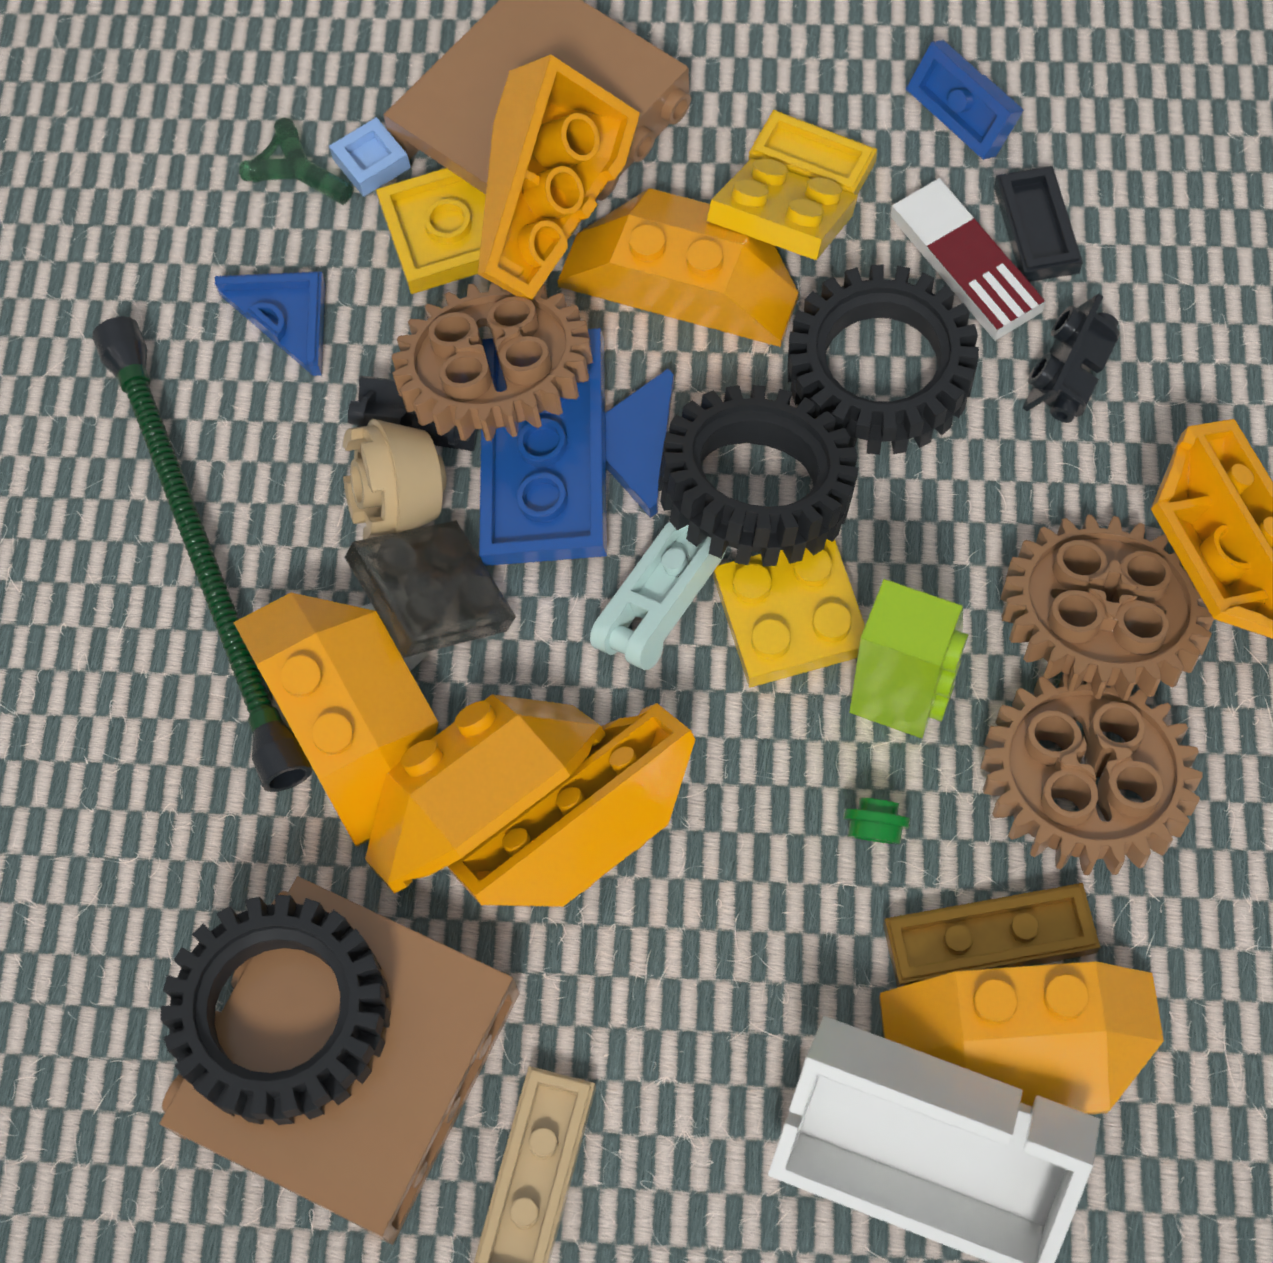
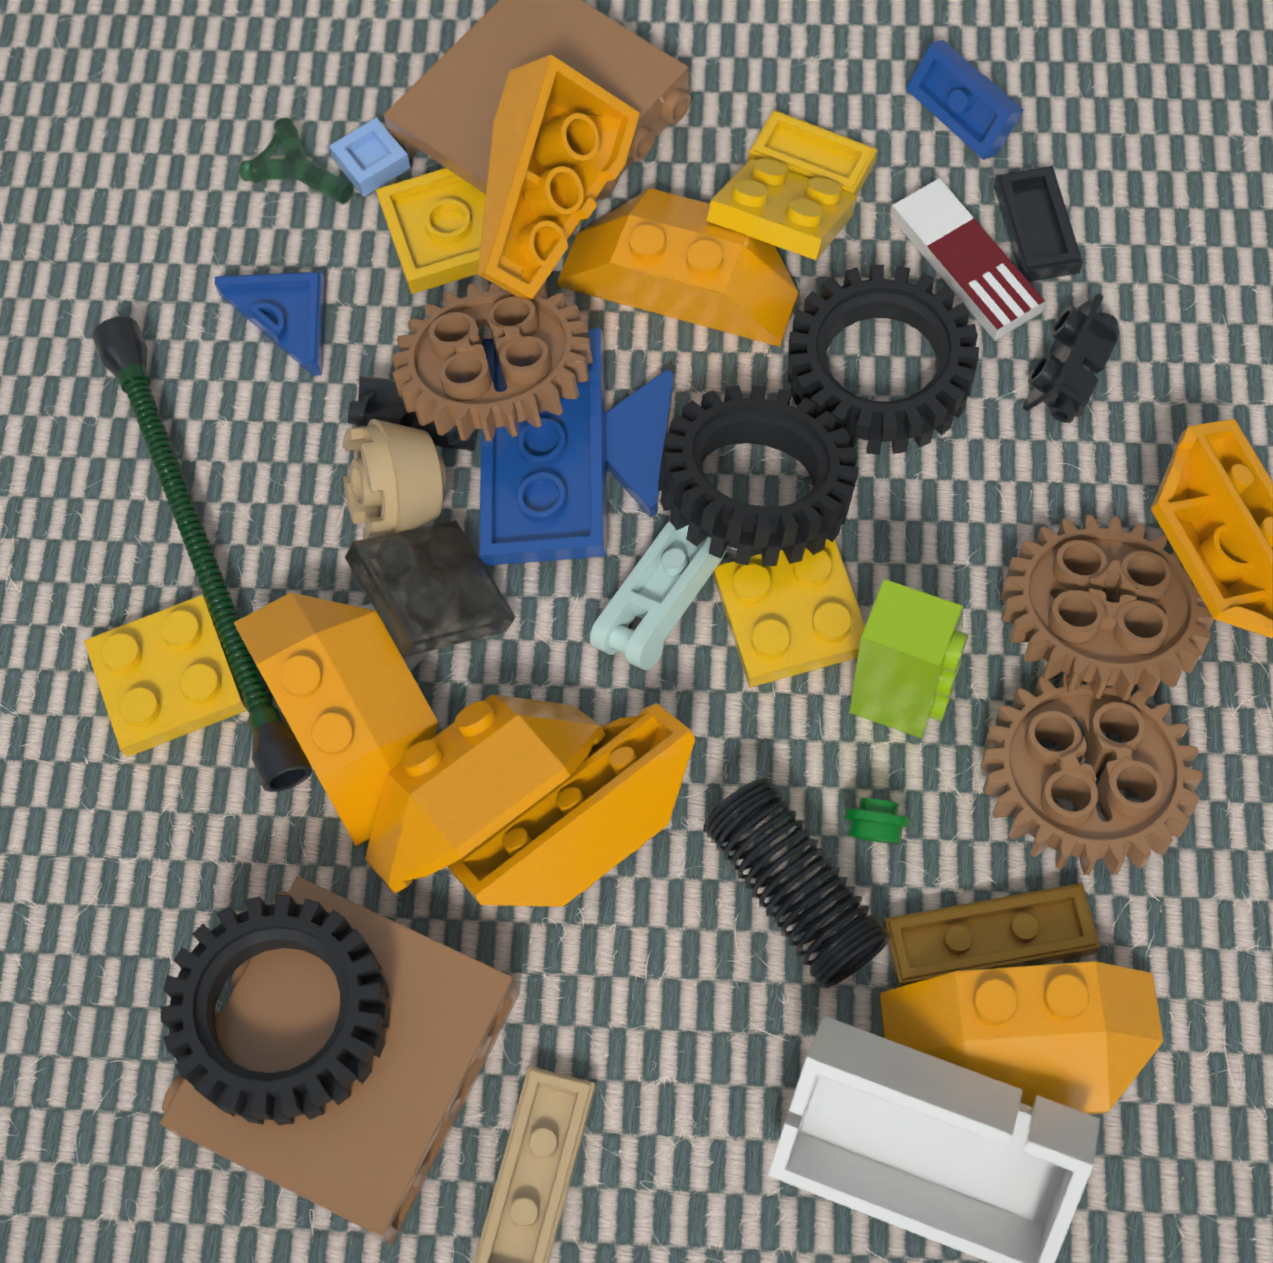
(164, 676): none -> yellow plate
(847, 948): none -> black piece

